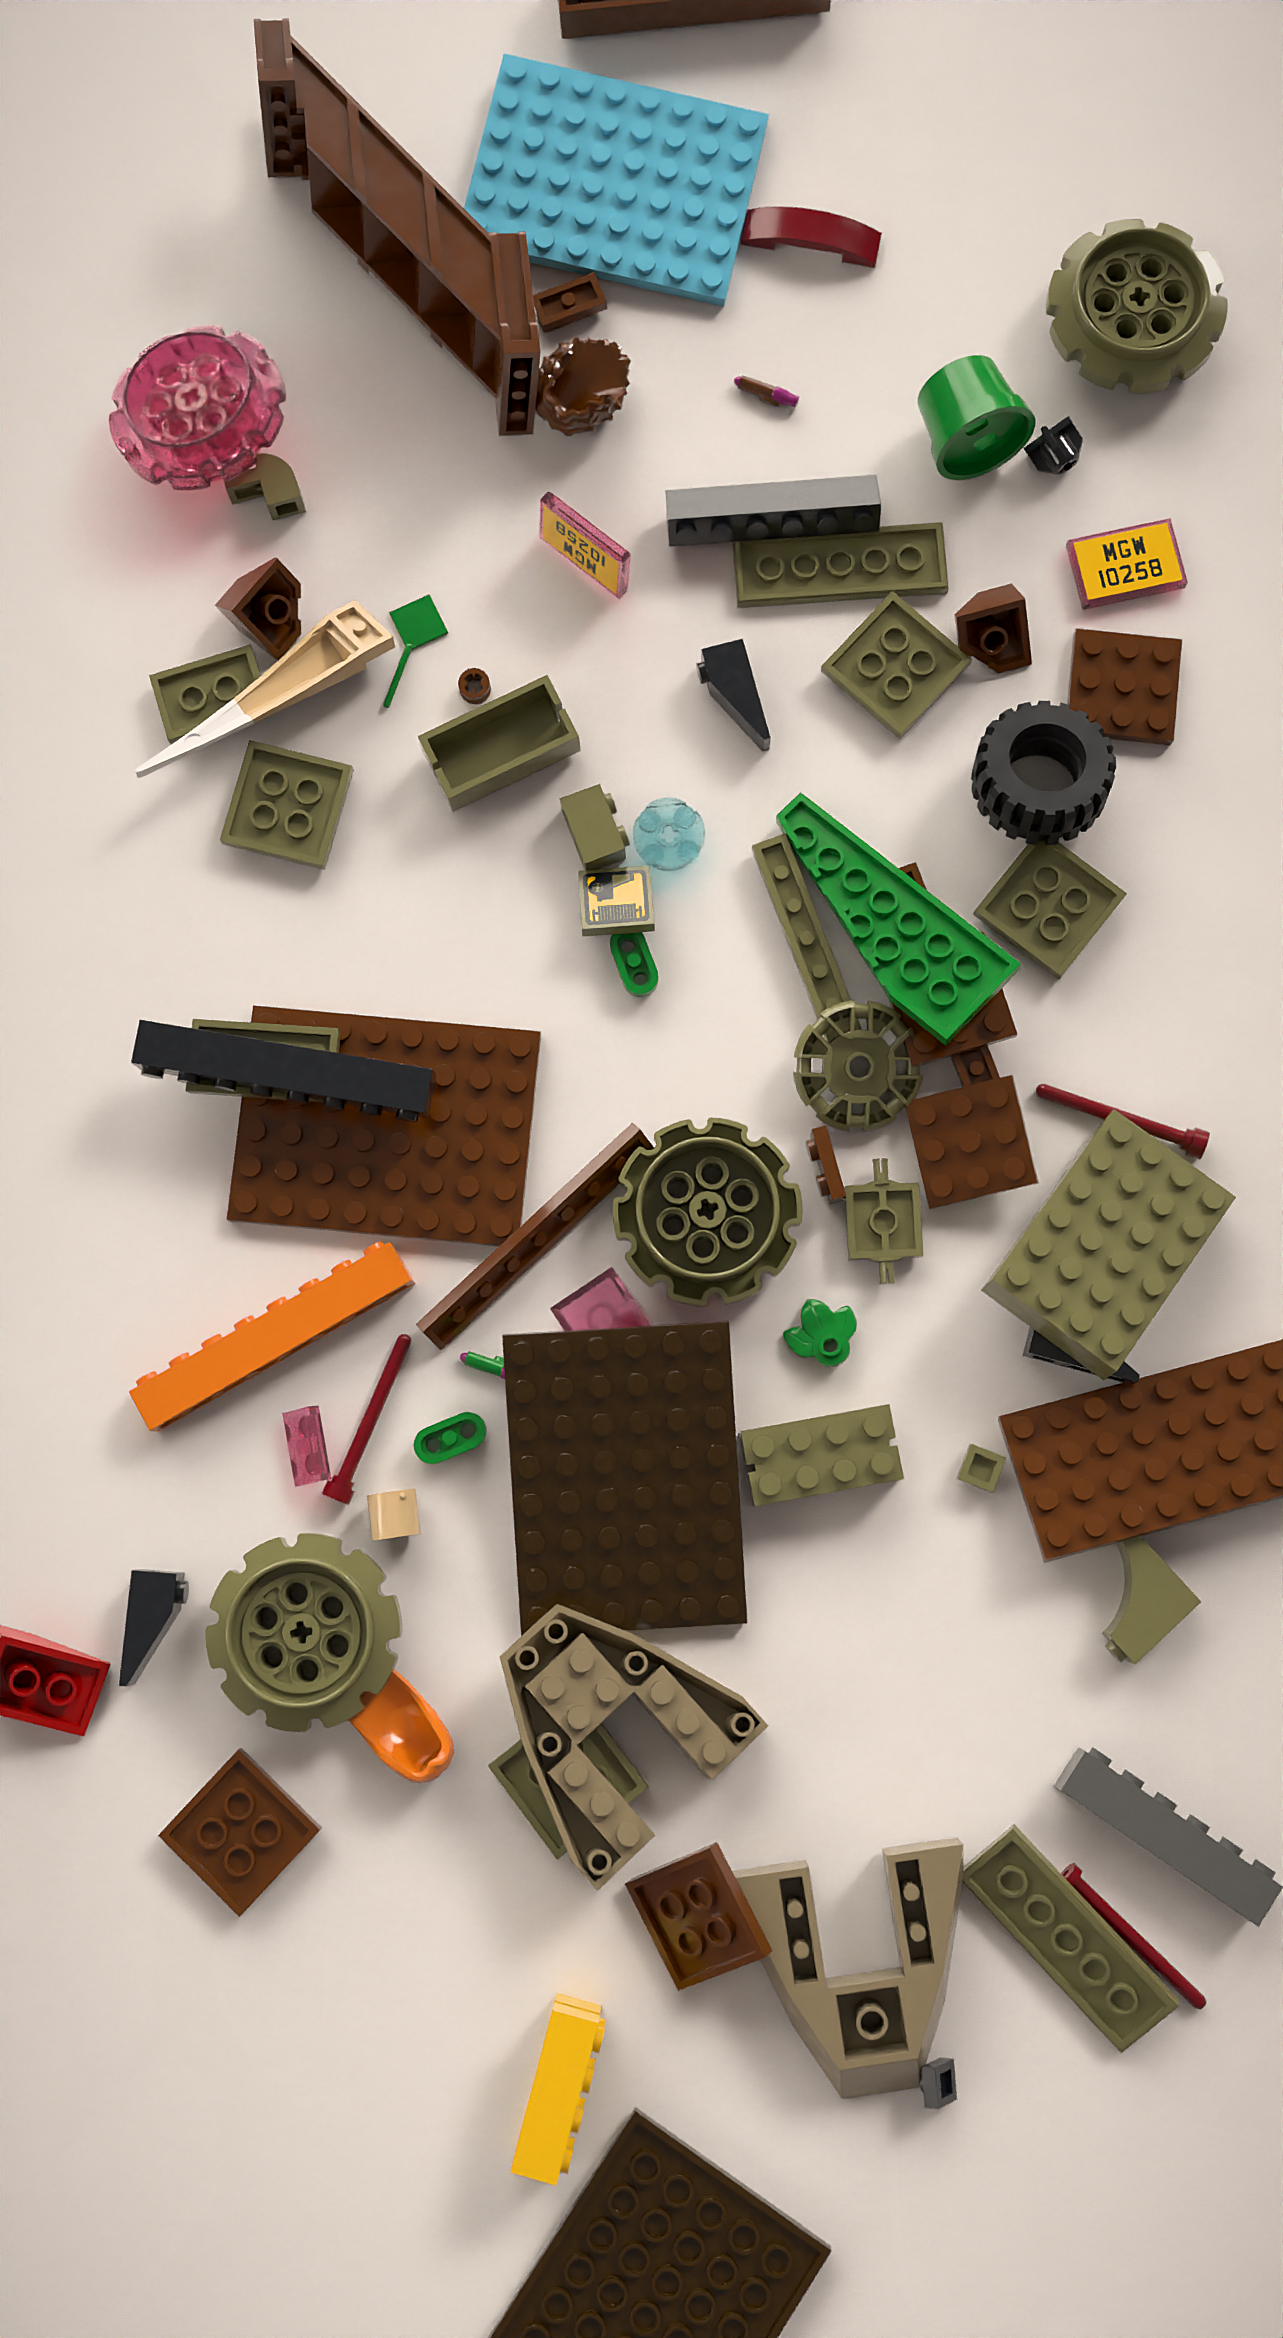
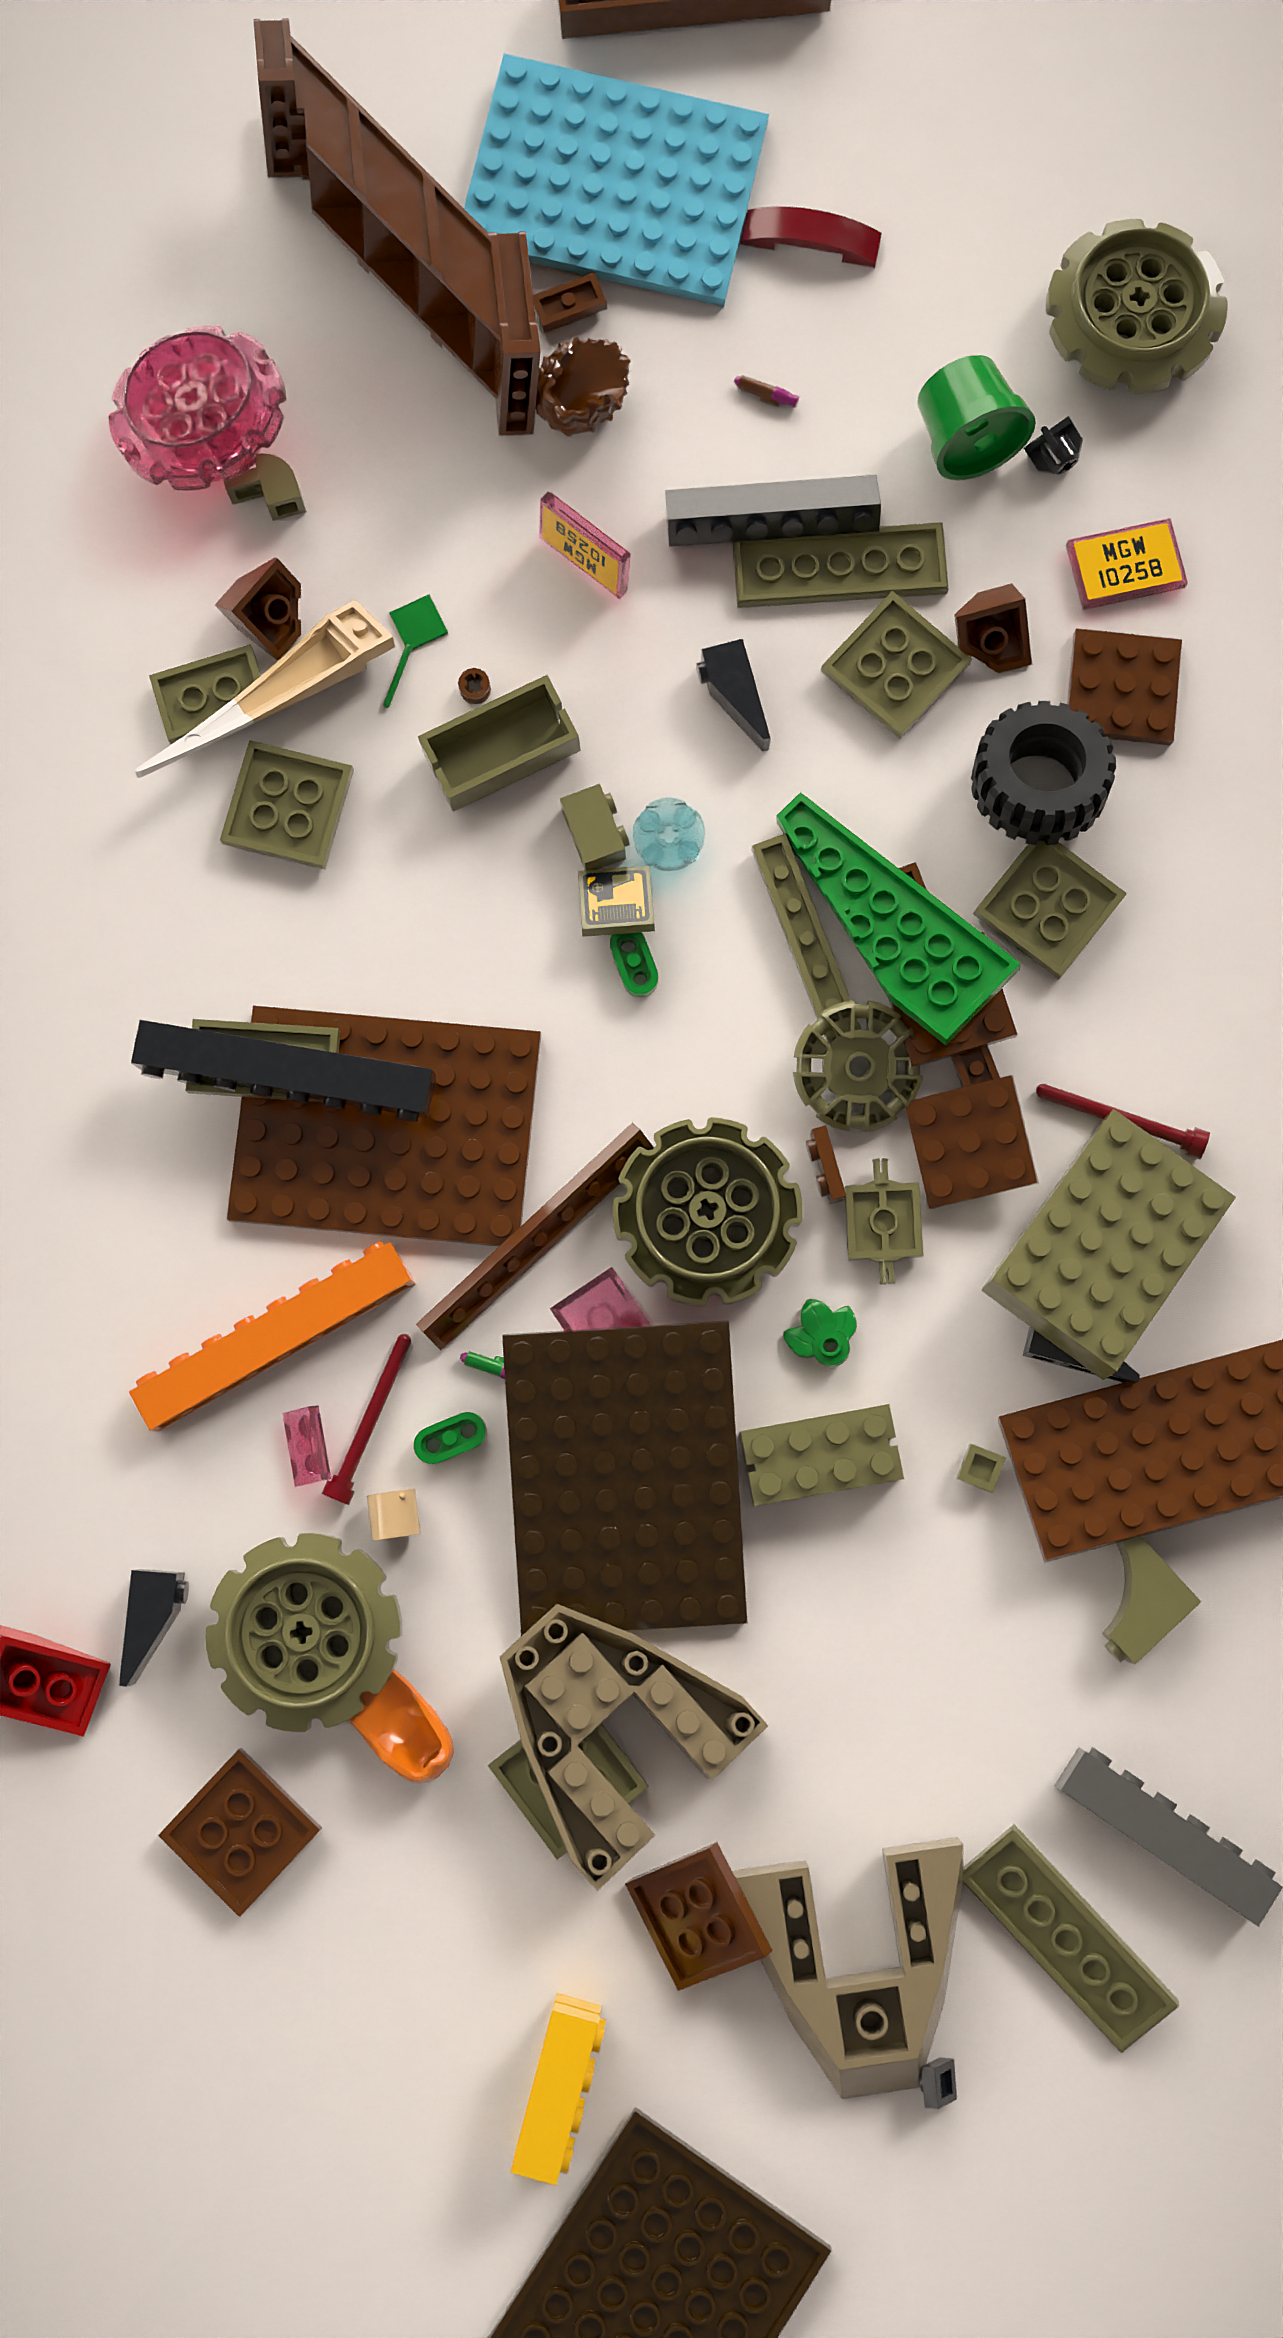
(1134, 1939): dark red bar -> none

